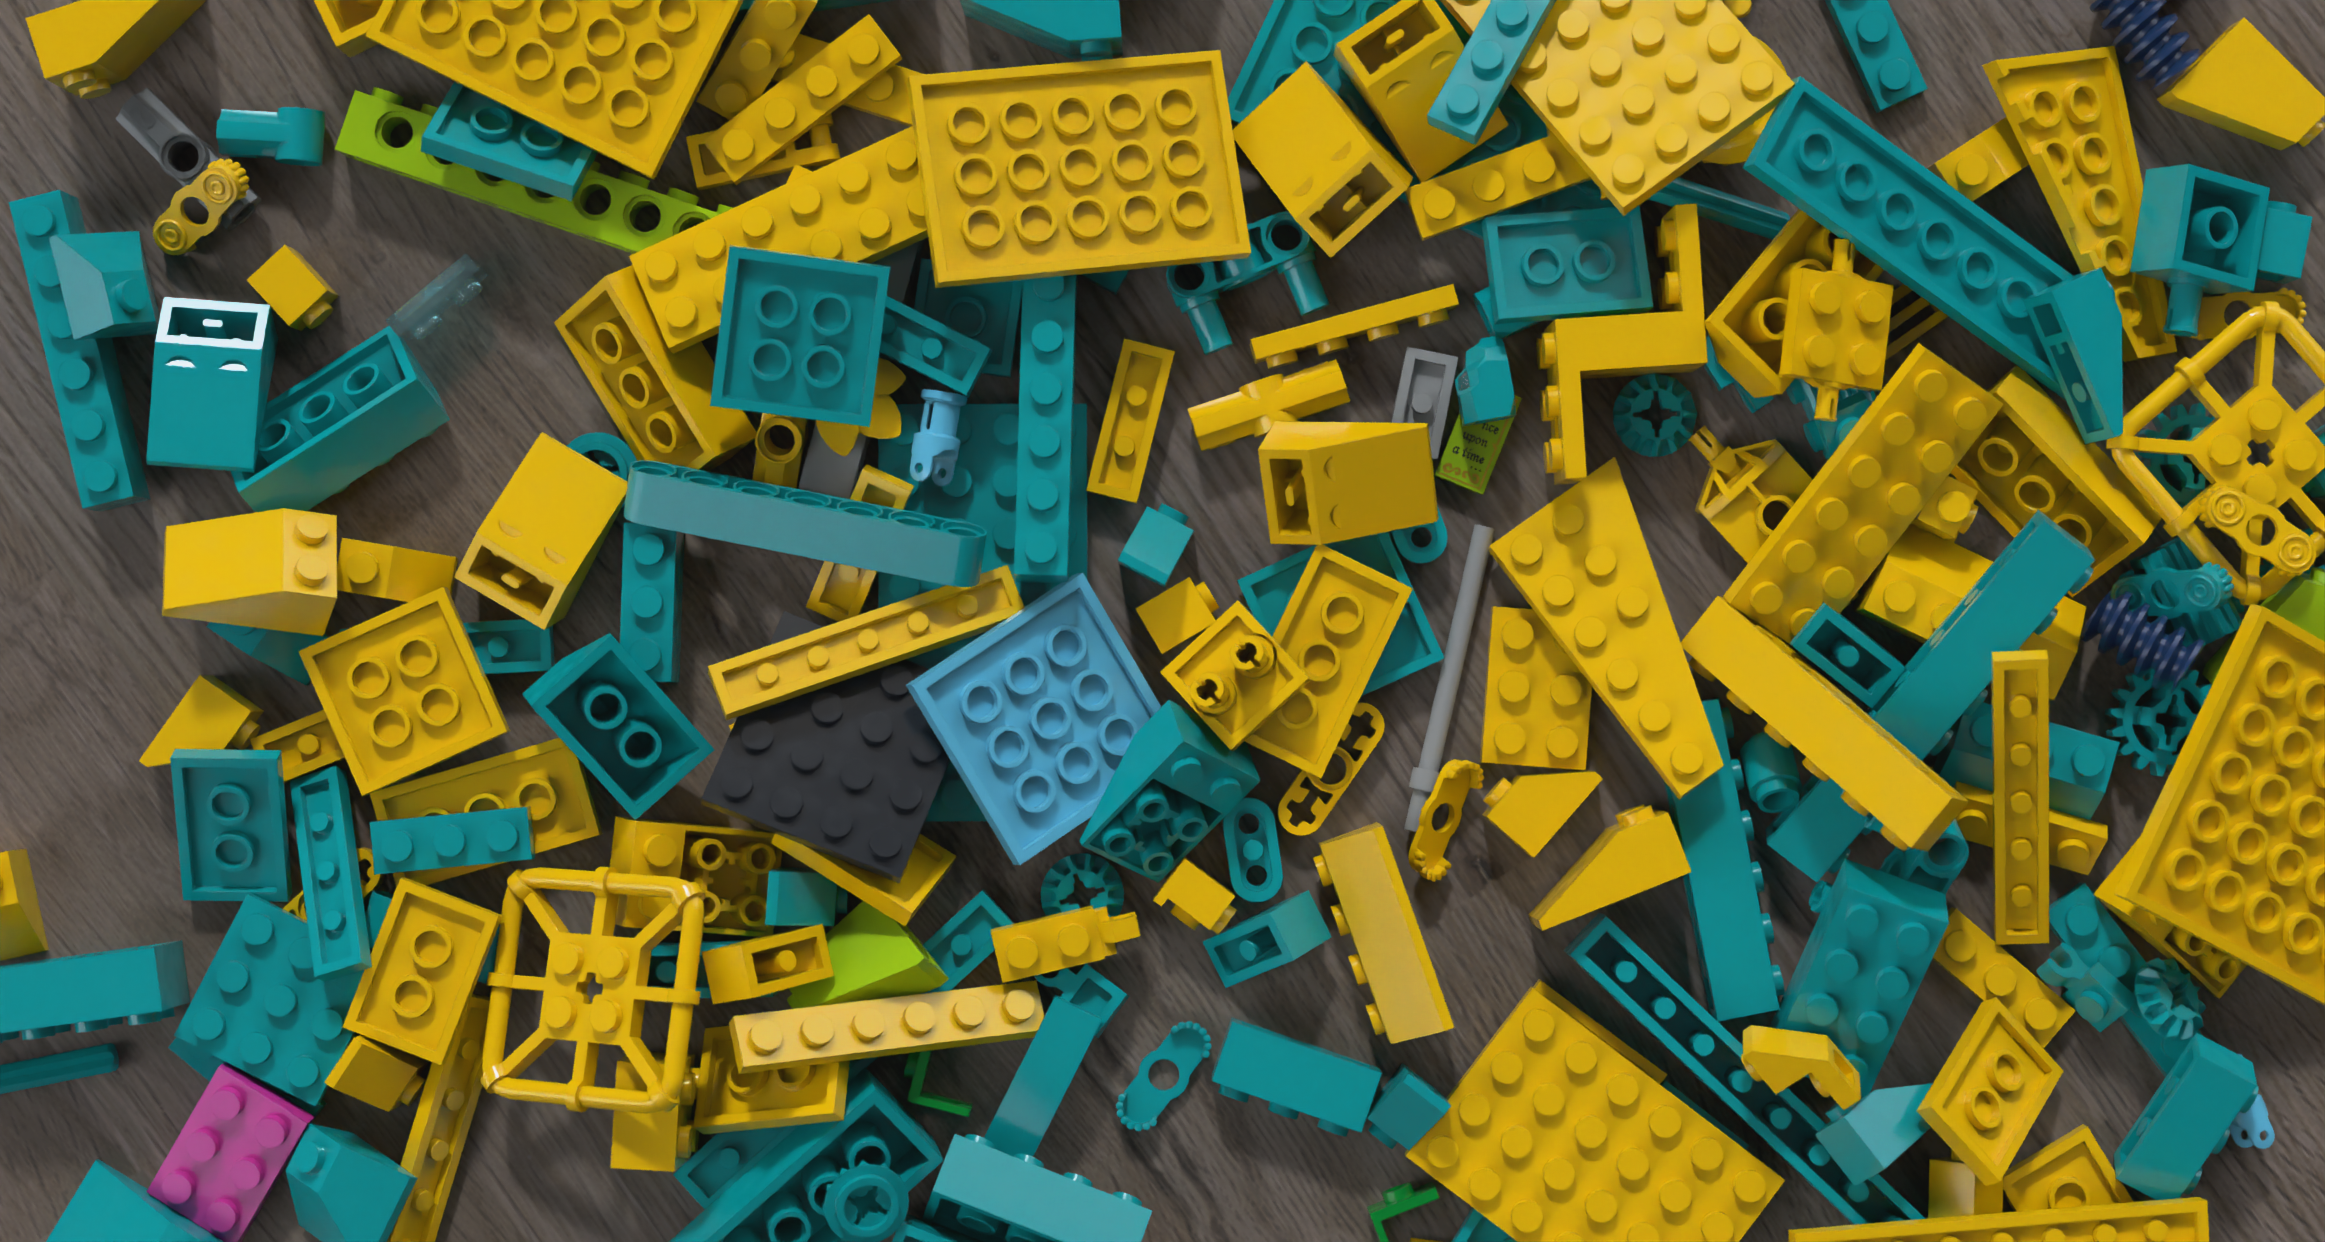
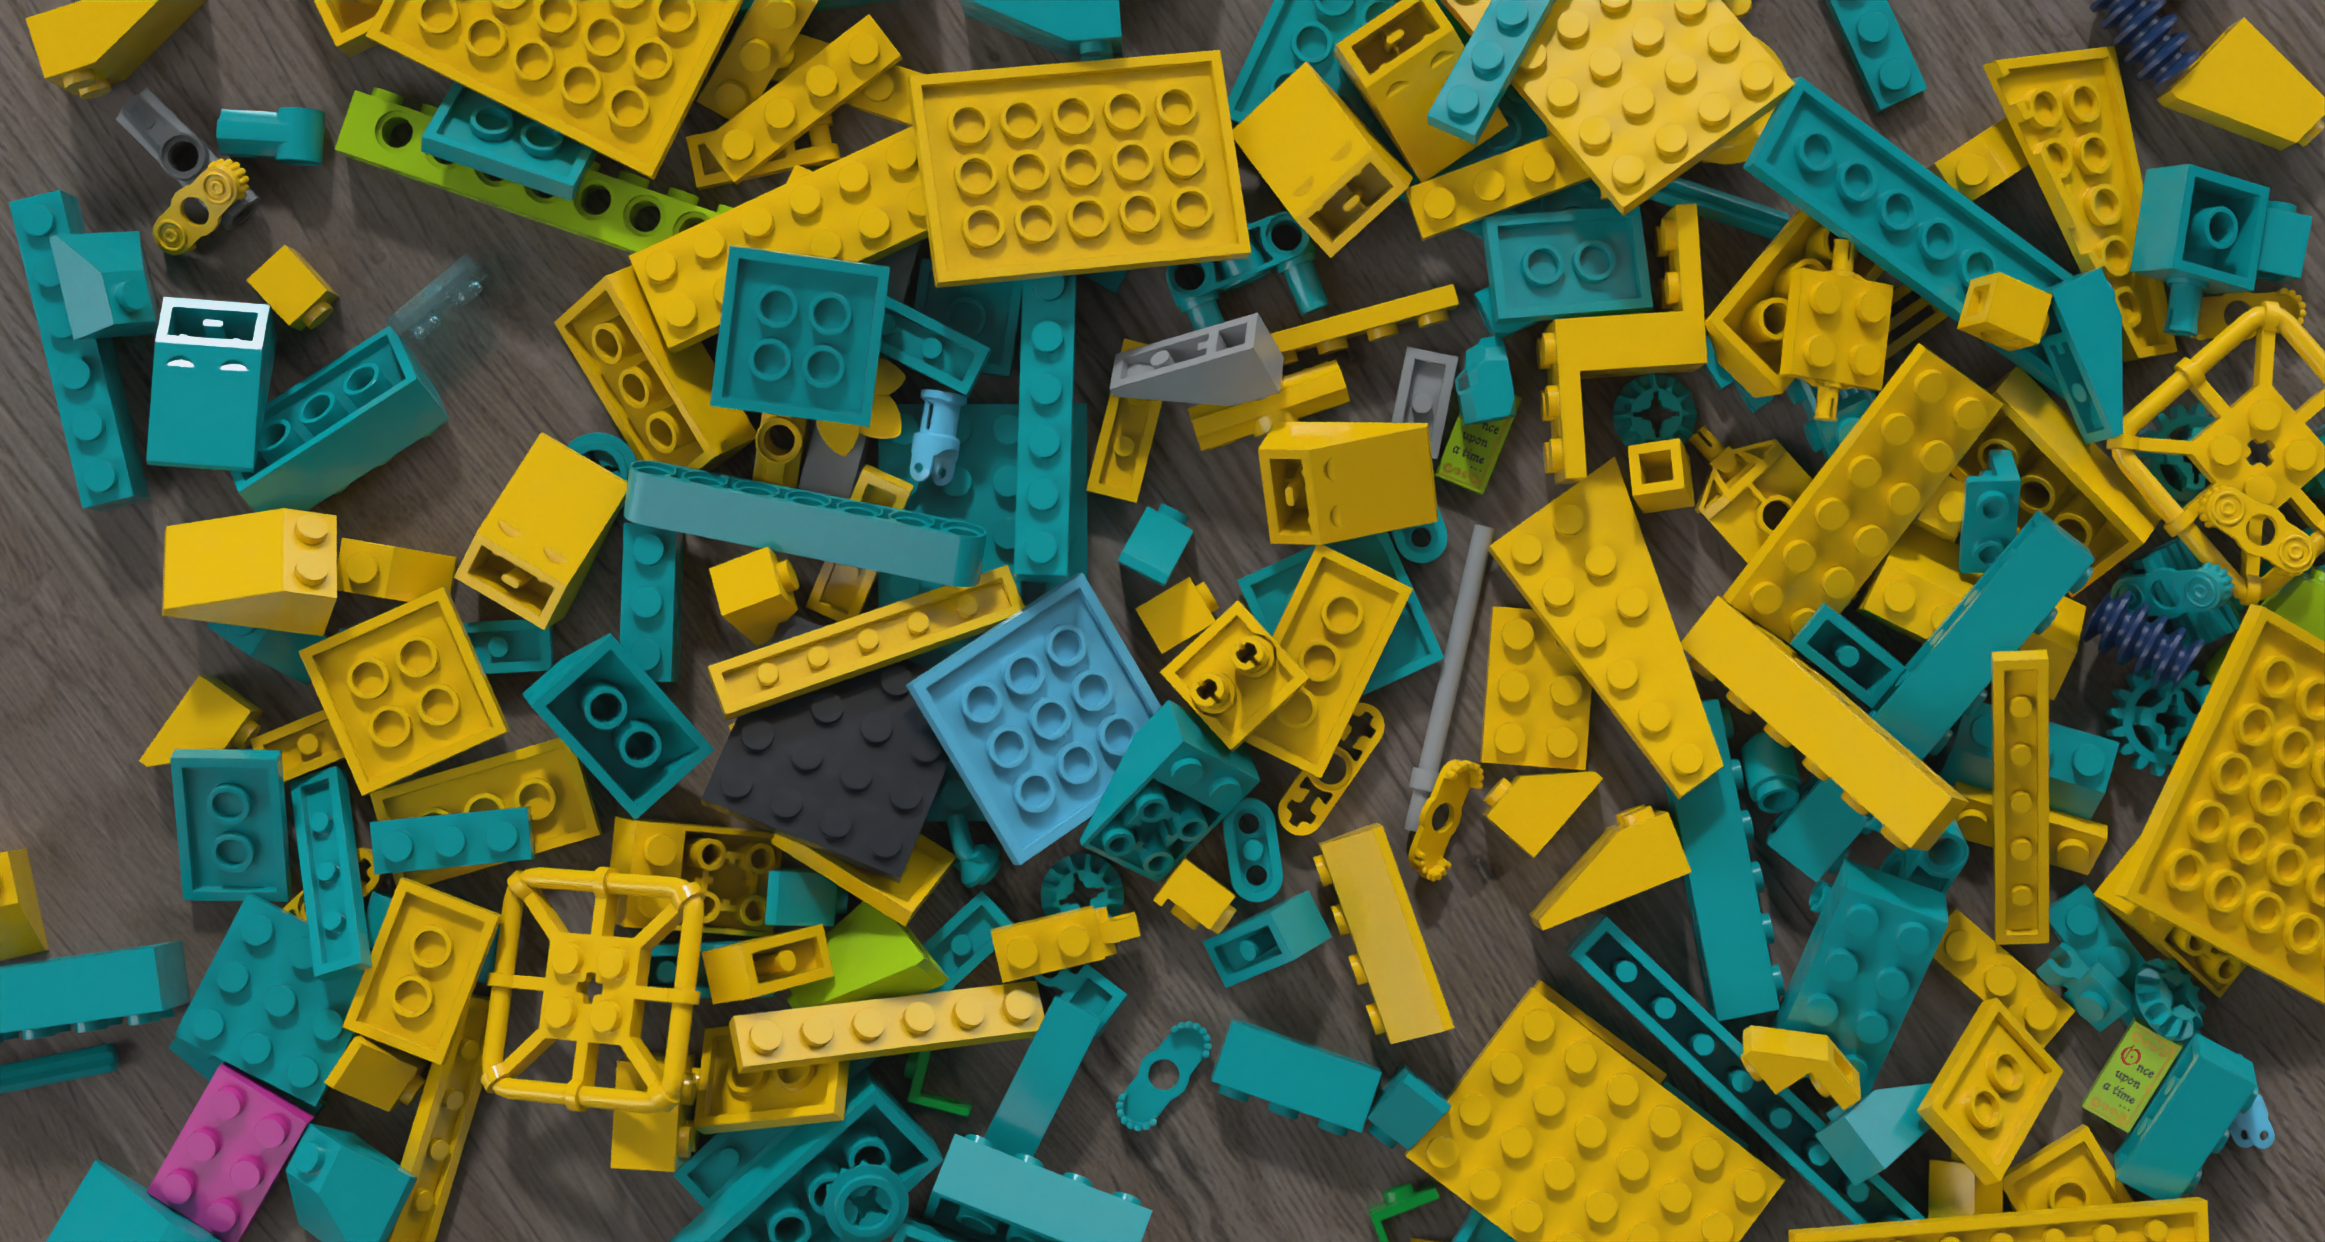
(756, 593): none -> yellow slope
(975, 862): none -> teal plate
(1206, 366): none -> light grey slope
(1661, 475): none -> yellow brick
(1989, 512): none -> teal bracket
(2005, 312): none -> yellow brick
(2131, 1075): none -> lime tile

